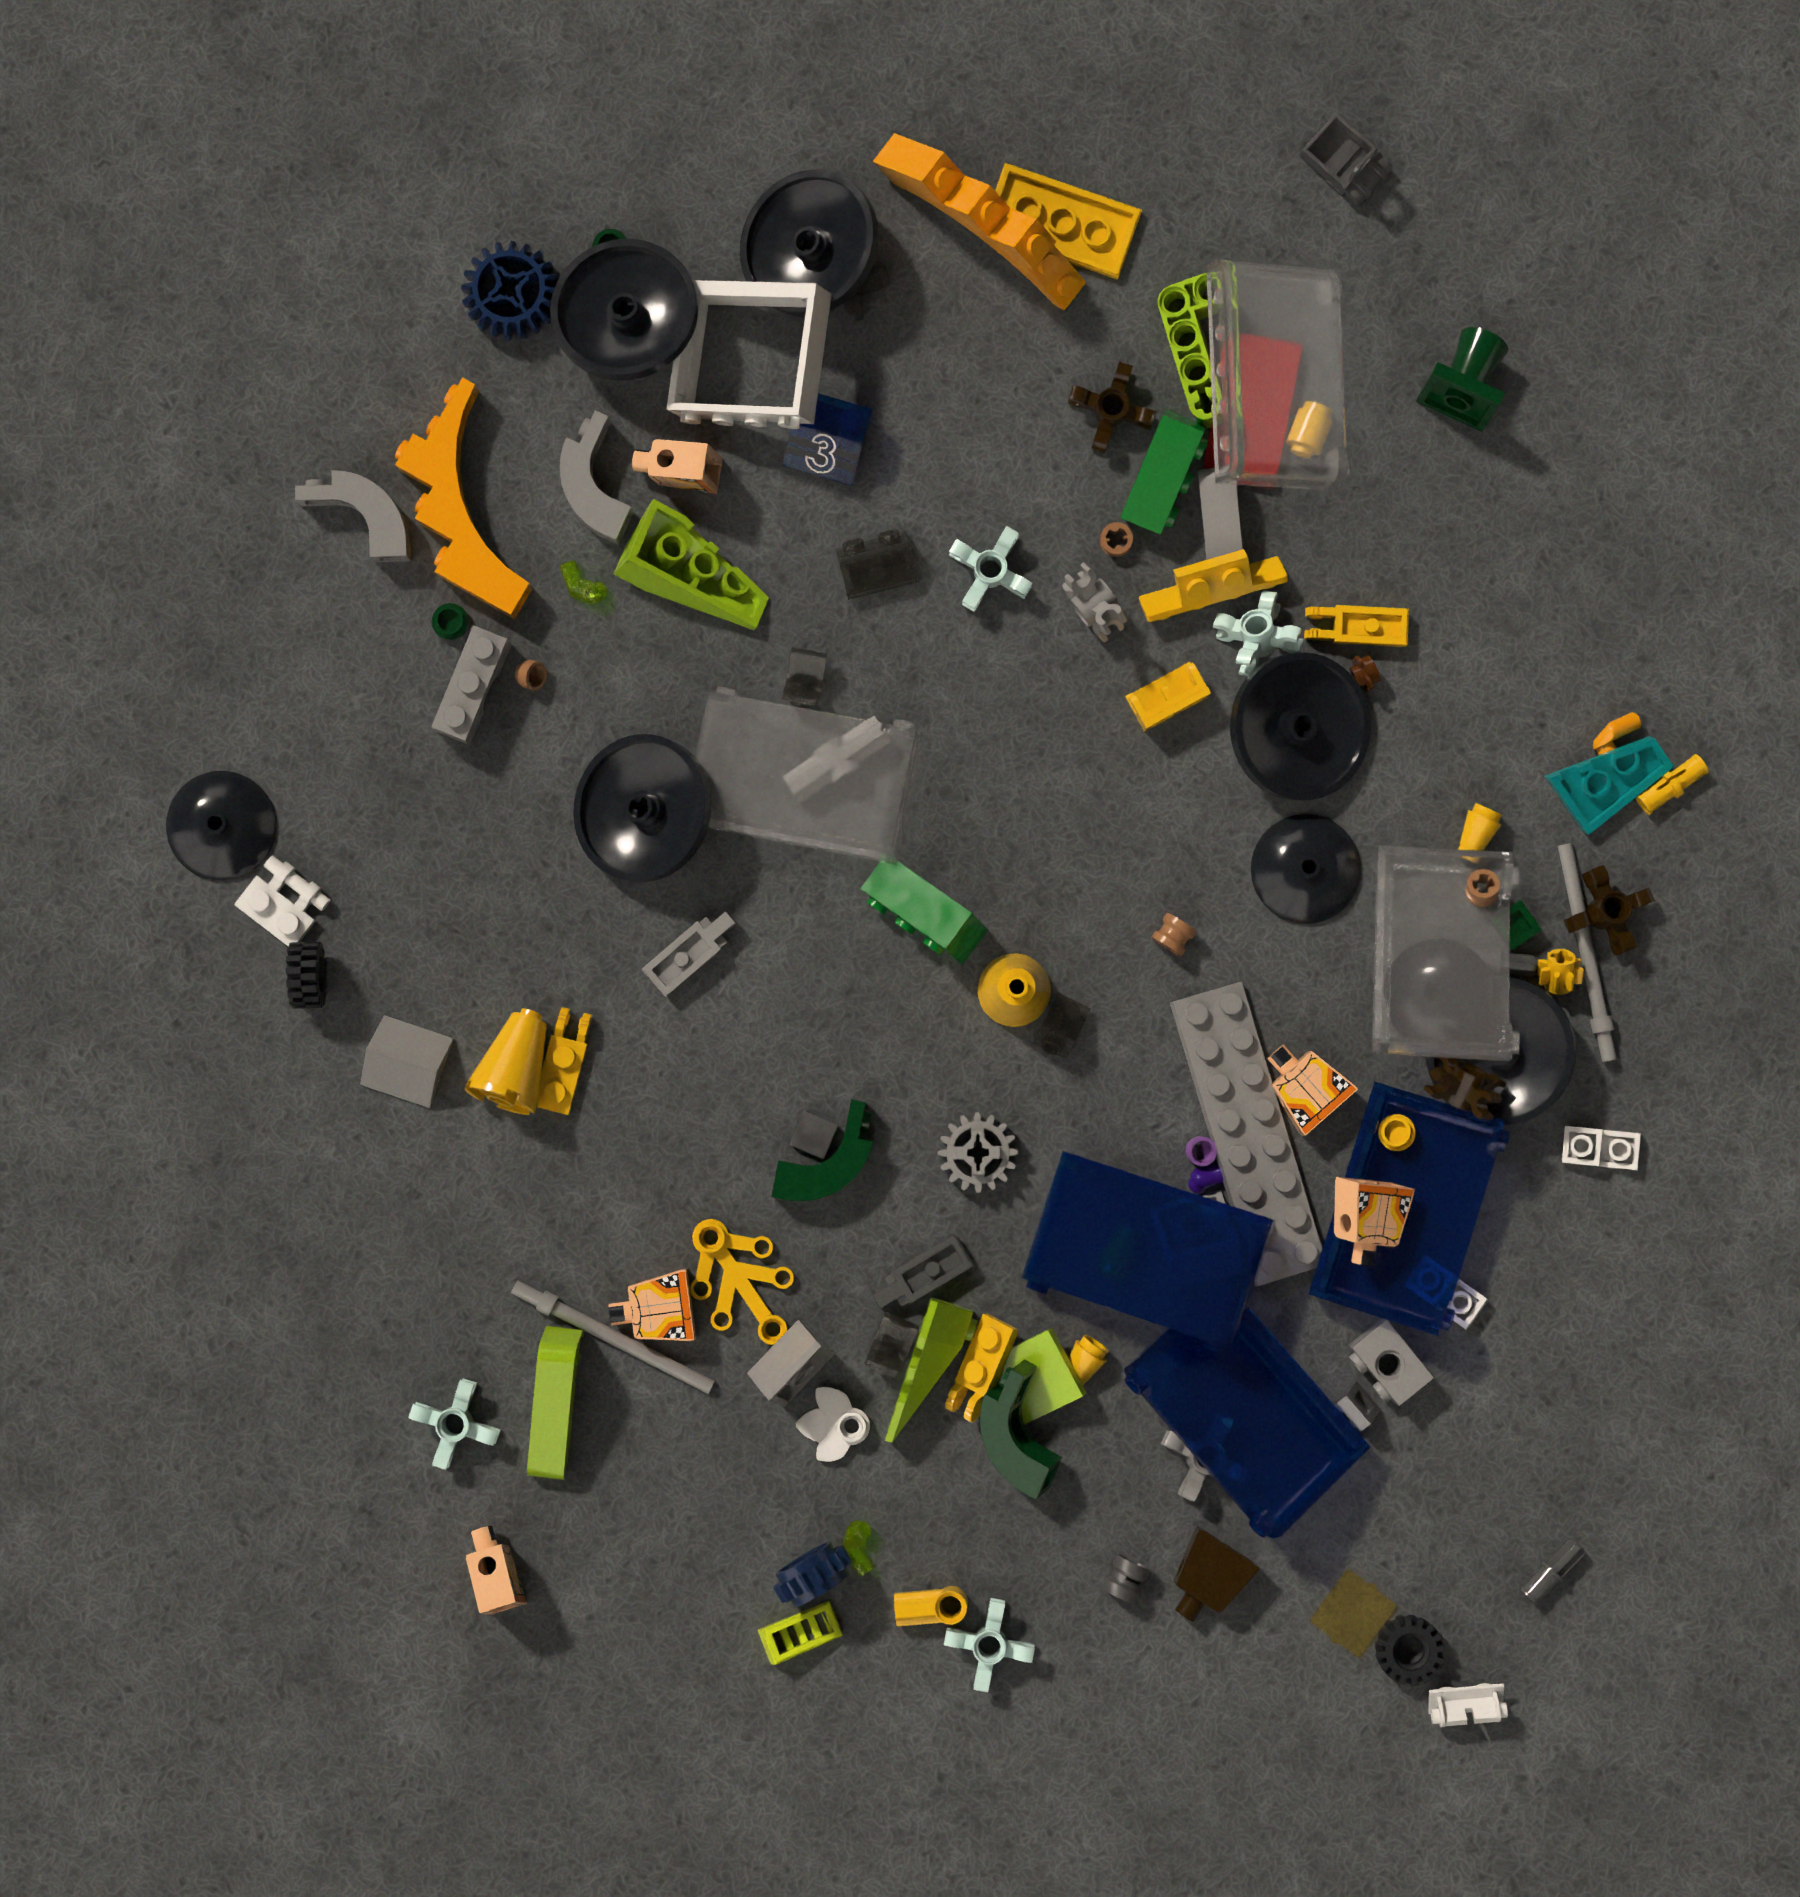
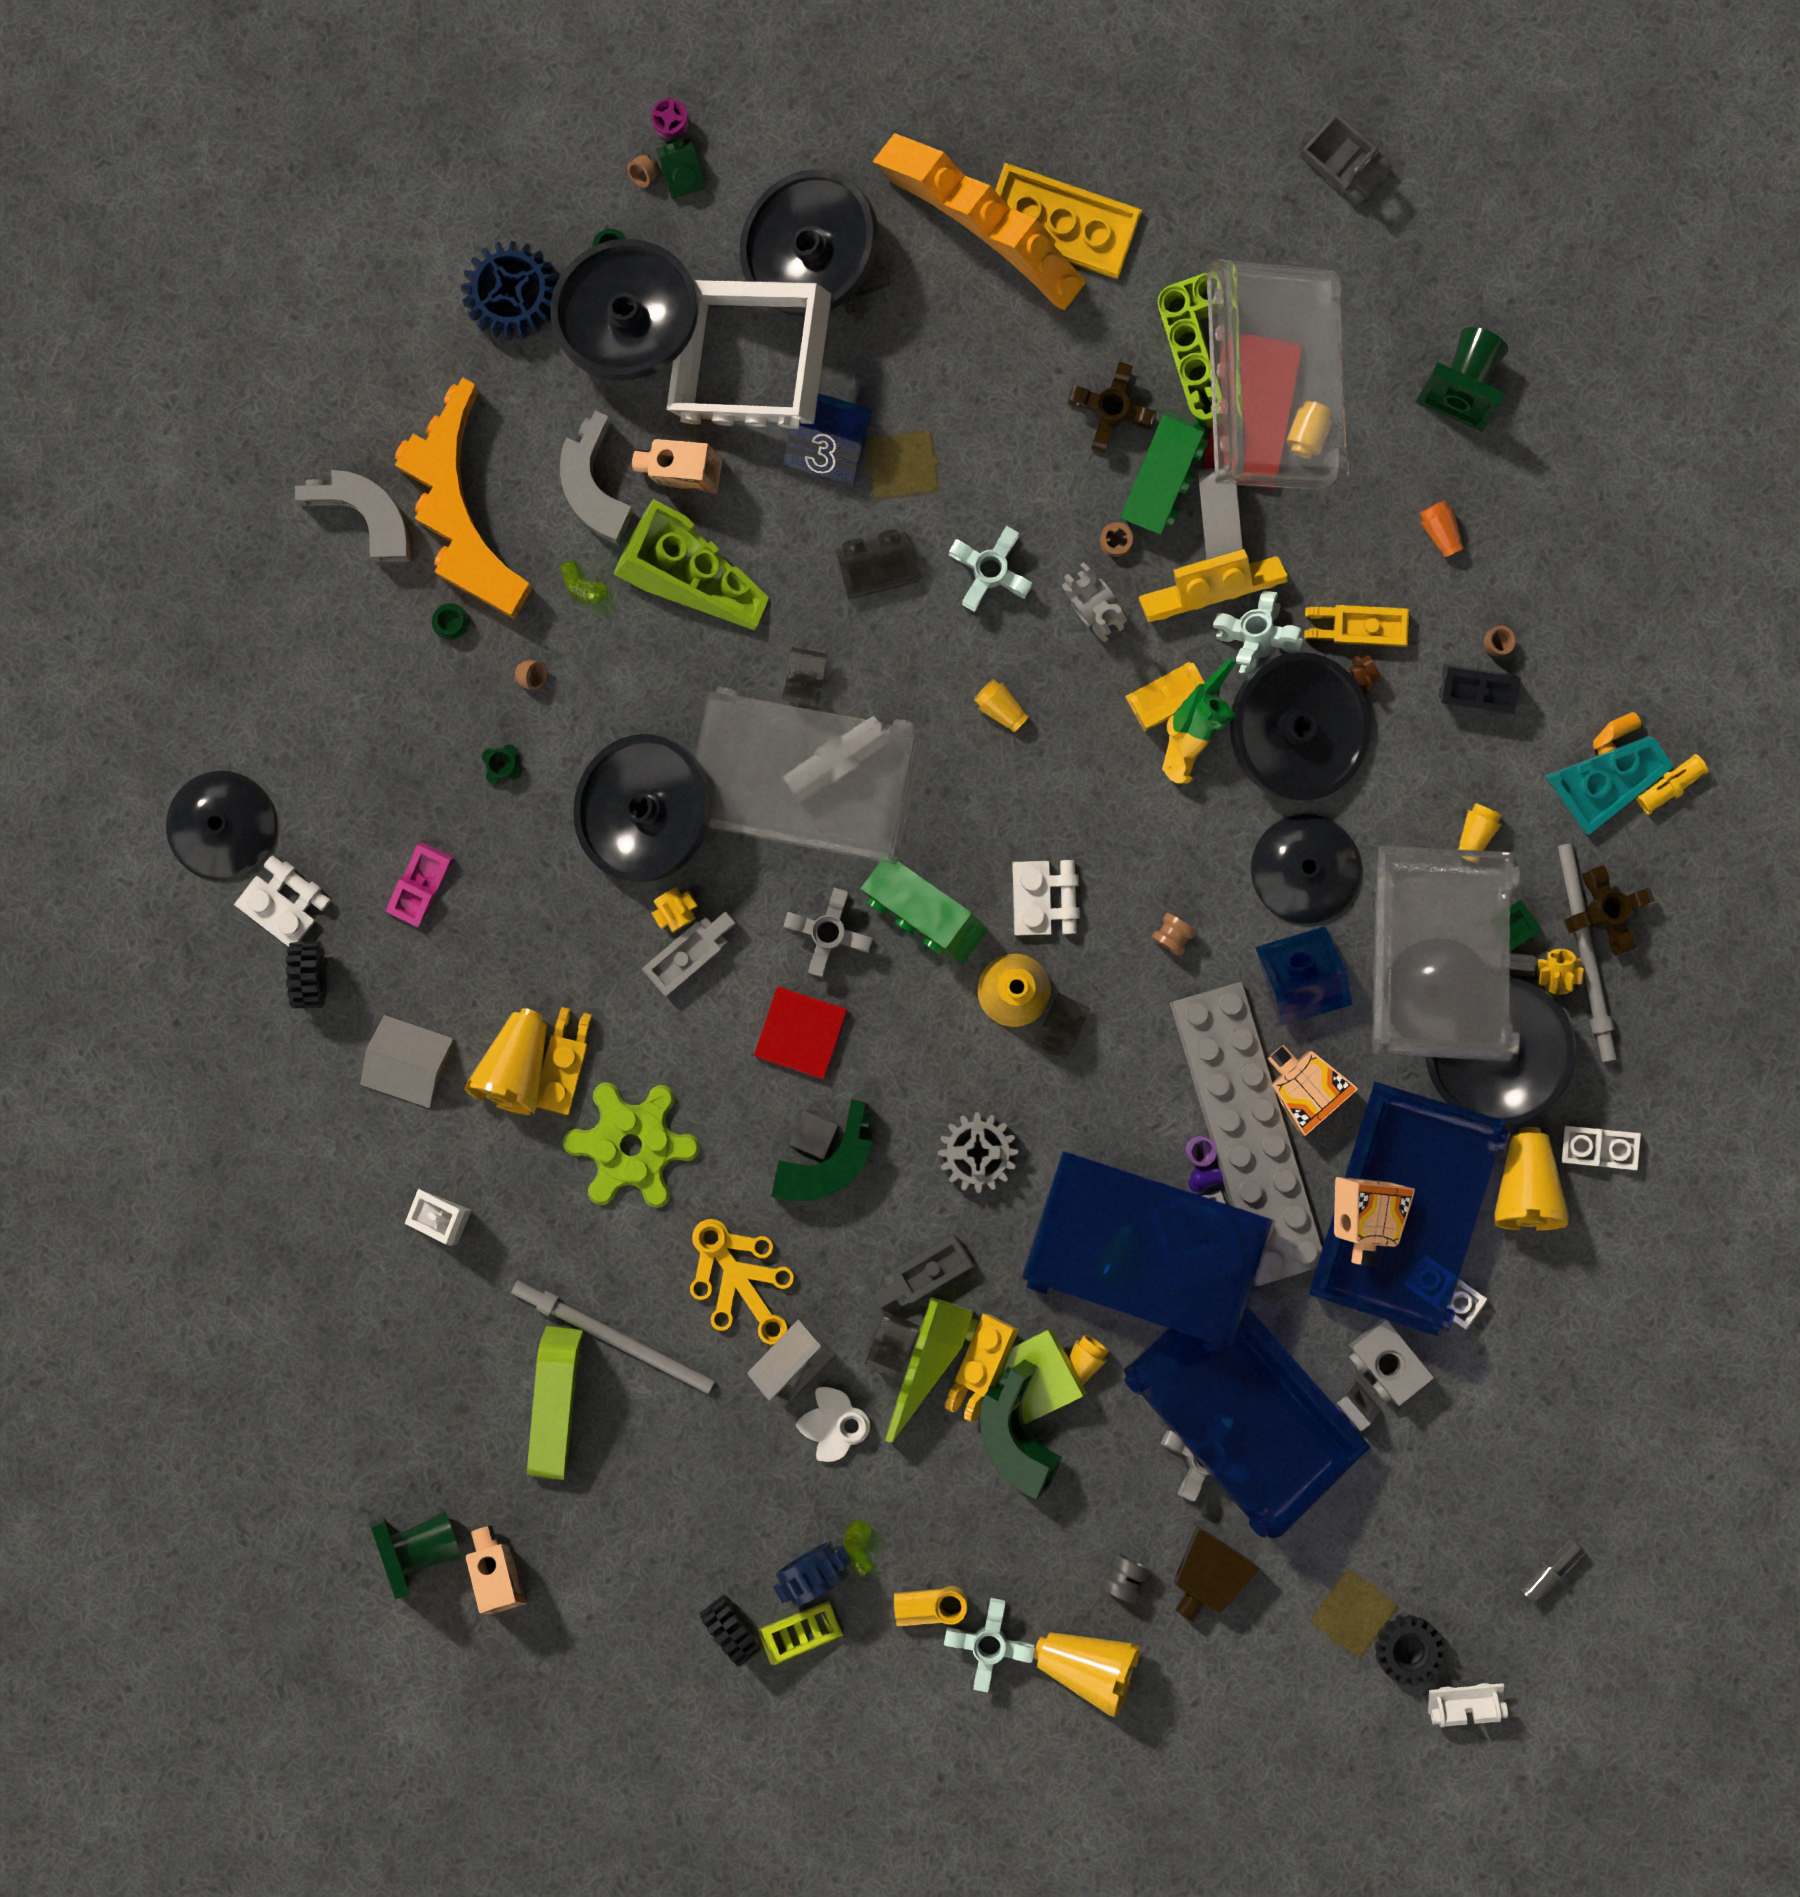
(414, 1549): none -> dark green plant
(419, 884): none -> dark pink slope
(437, 1418): light aqua pin -> none
(438, 1217): none -> white slope
(467, 690): light grey arch -> none
(493, 757): none -> dark green plate
(641, 164): none -> medium nougat hinge
(657, 1149): none -> lime plate
(658, 1308): torso -> none
(670, 111): none -> magenta wheel
(674, 909): none -> yellow gear
(680, 167): none -> dark green bracket
(731, 1630): none -> black tyre
(800, 1032): none -> red tile
(833, 915): none -> light grey pin
(901, 464): none -> clear yellow piece
(1000, 705): none -> yellow cone
(1032, 897): none -> white plate
(1090, 1667): none -> yellow cone
(1195, 723): none -> green animal
(1304, 976): none -> clear blue slope
(1397, 1132): yellow plate -> none
(1442, 527): none -> orange cone
(1465, 1087): dark brown pin -> none
(1479, 689): none -> black hinge
(1492, 883): medium nougat bush -> none
(1504, 638): none -> medium nougat hinge
(1530, 1185): none -> yellow cone

